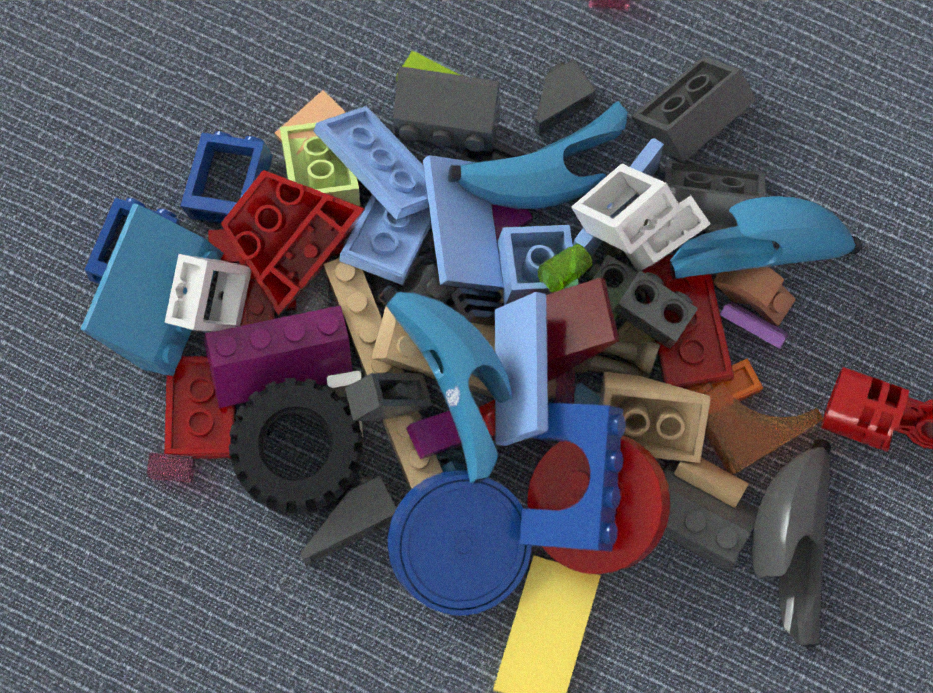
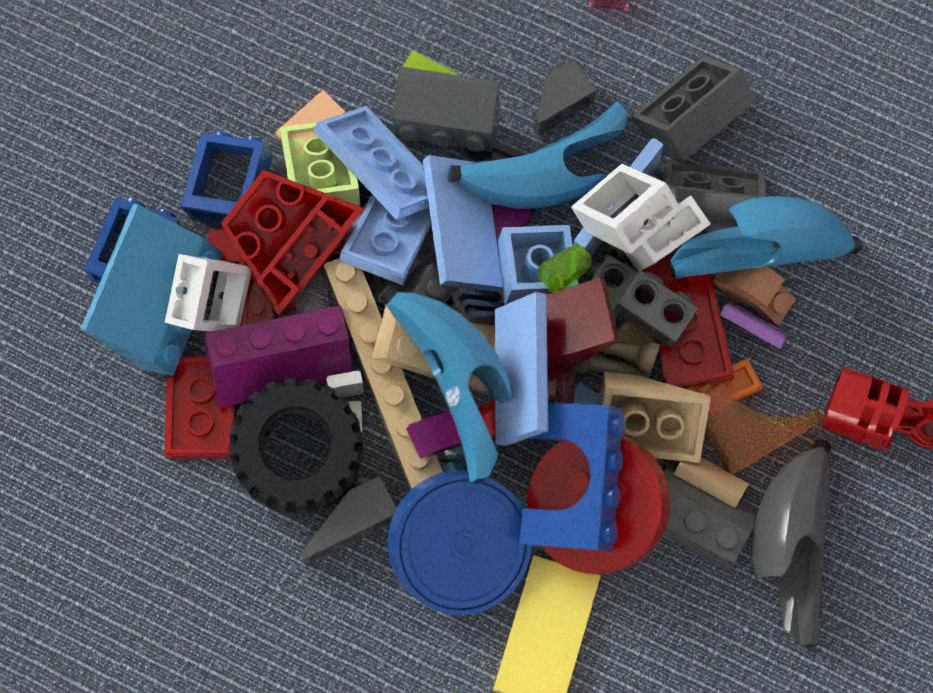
(170, 467): clear pink piece -> none
(387, 396): dark grey slope -> none

